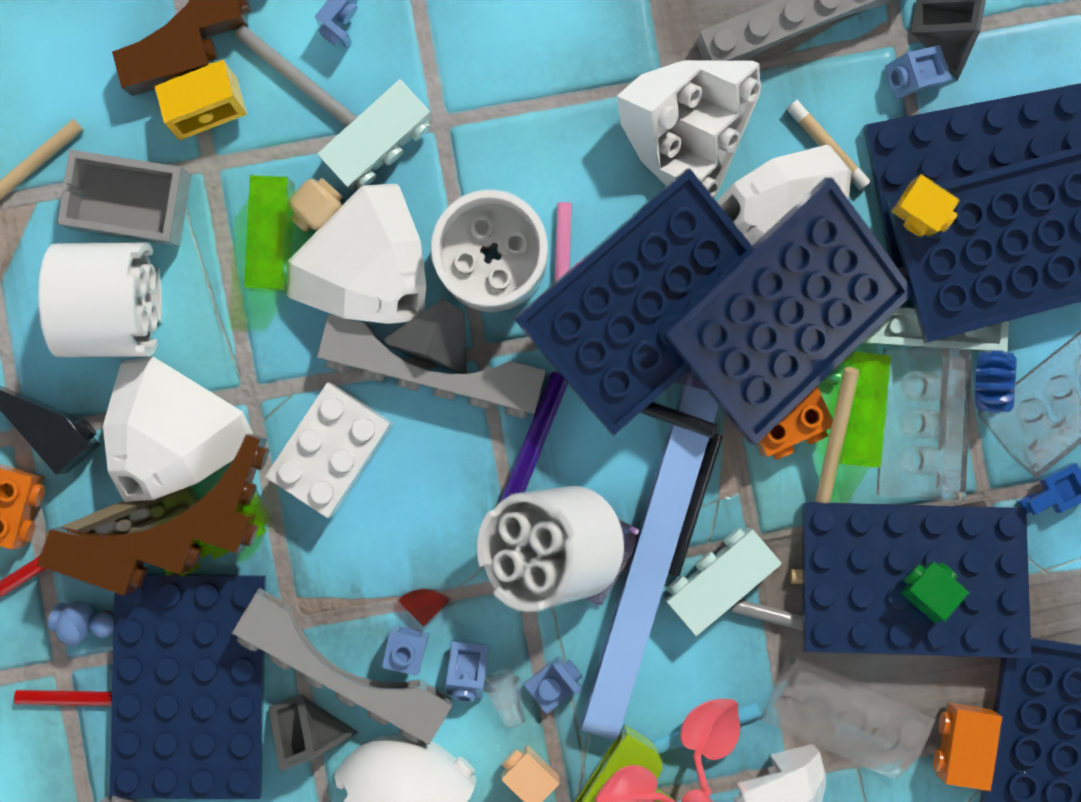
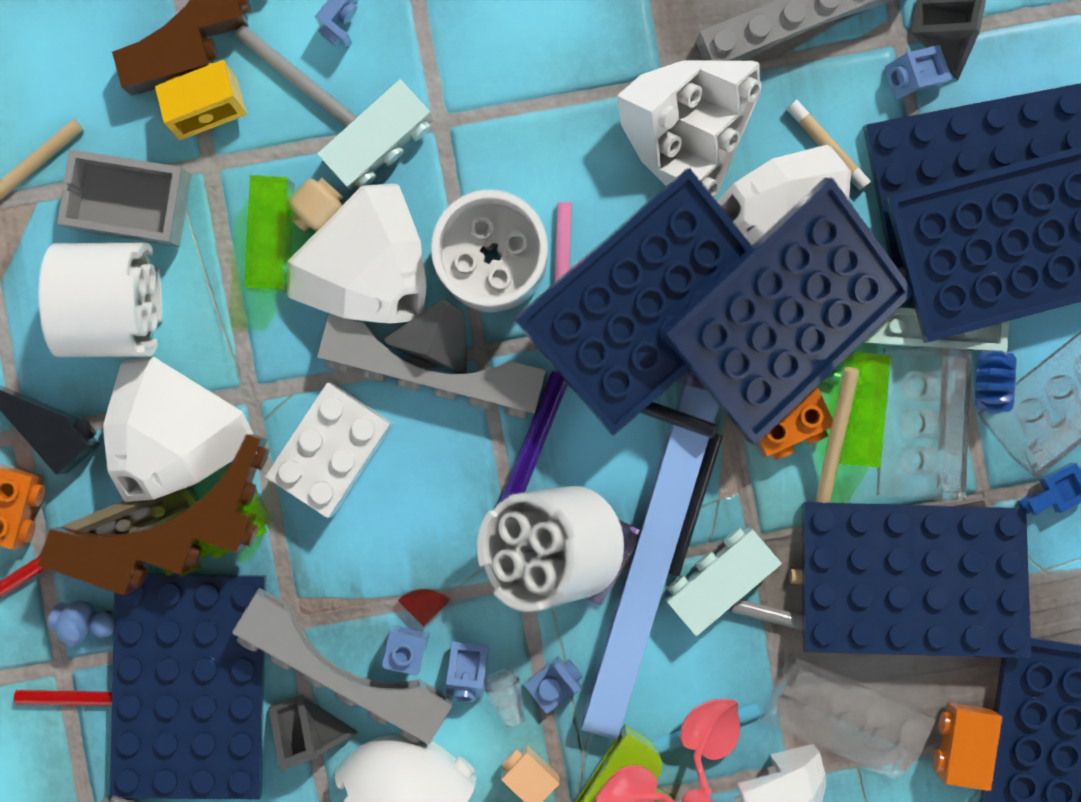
(925, 207): yellow brick -> none
(934, 590): green brick -> none

